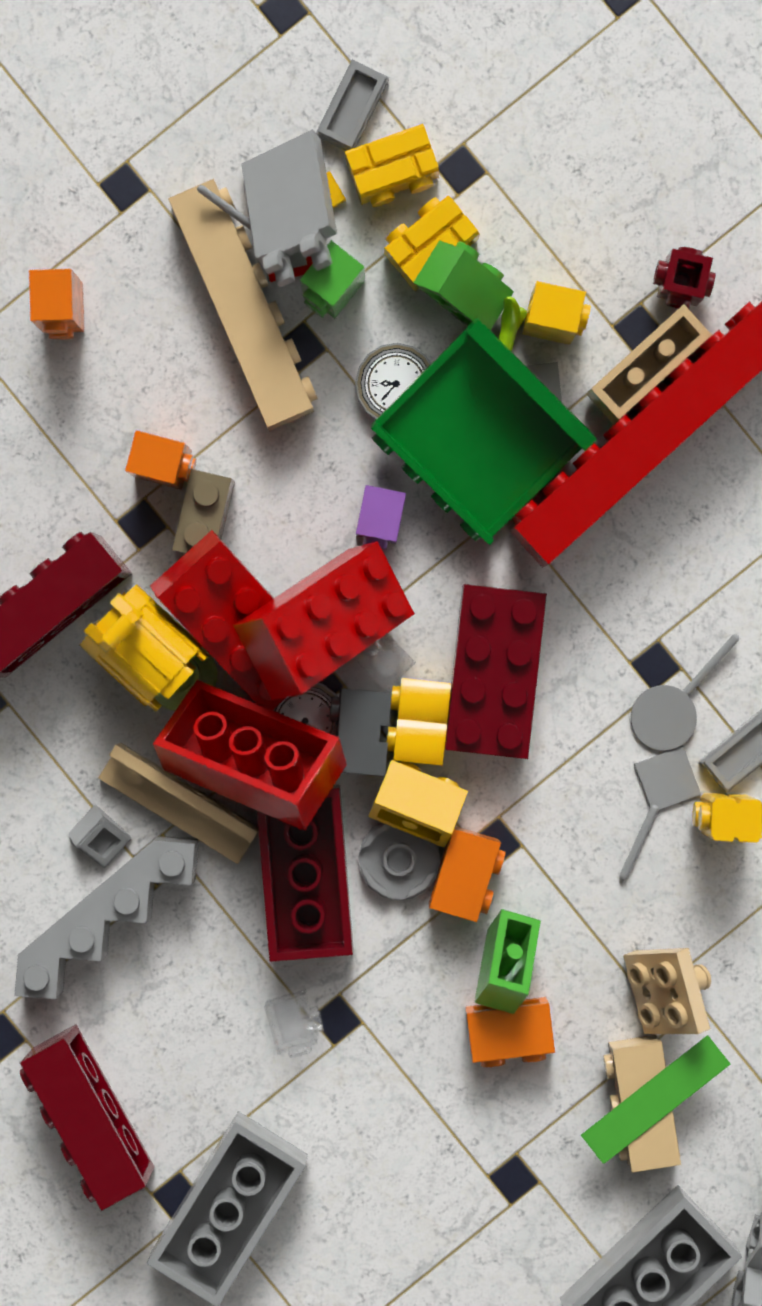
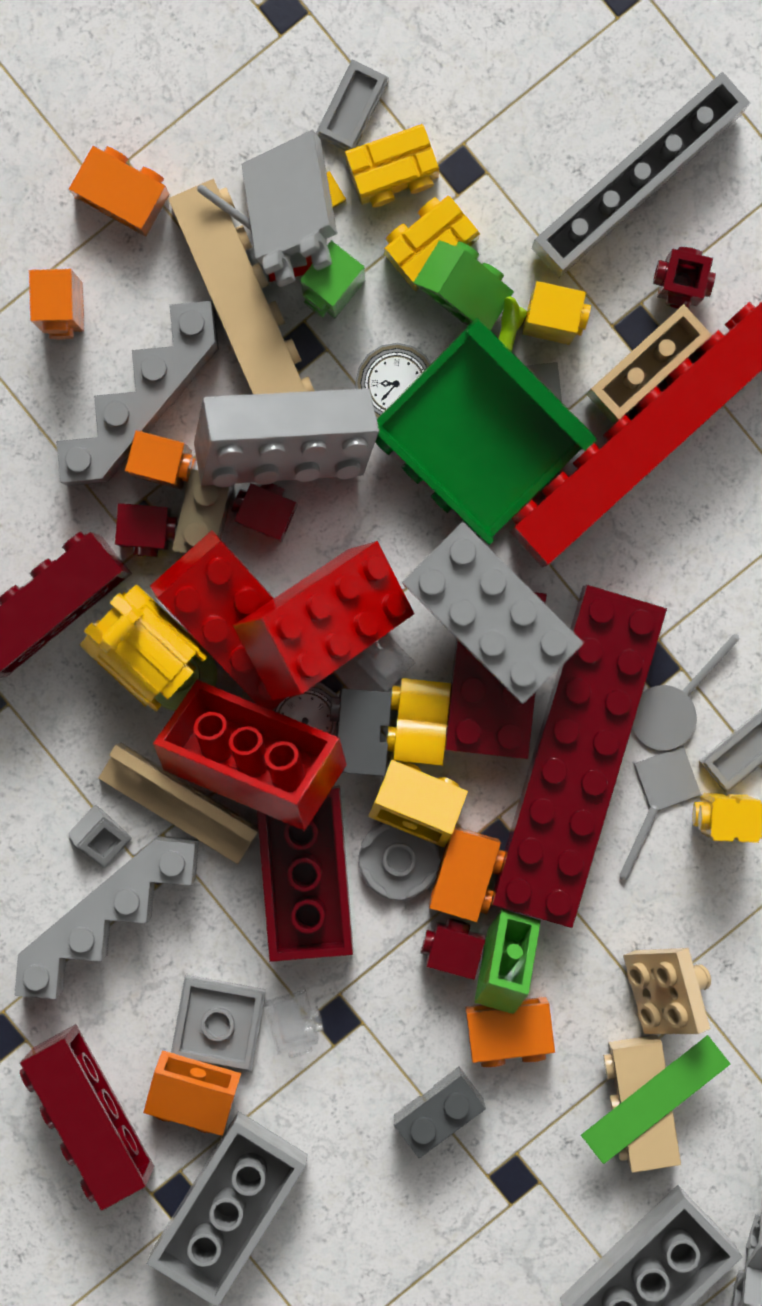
(119, 189): none -> orange brick
(145, 528): none -> dark red brick
(159, 381): none -> light grey brick
(191, 1093): none -> orange brick
(218, 1022): none -> light grey tile
(264, 510): none -> dark red brick
(285, 436): none -> light grey brick
(380, 515): medium lavender brick -> none
(439, 1112): none -> dark grey brick
(453, 948): none -> dark red brick
(492, 612): none -> light grey brick
(578, 757): none -> dark red brick
(640, 175): none -> light grey brick

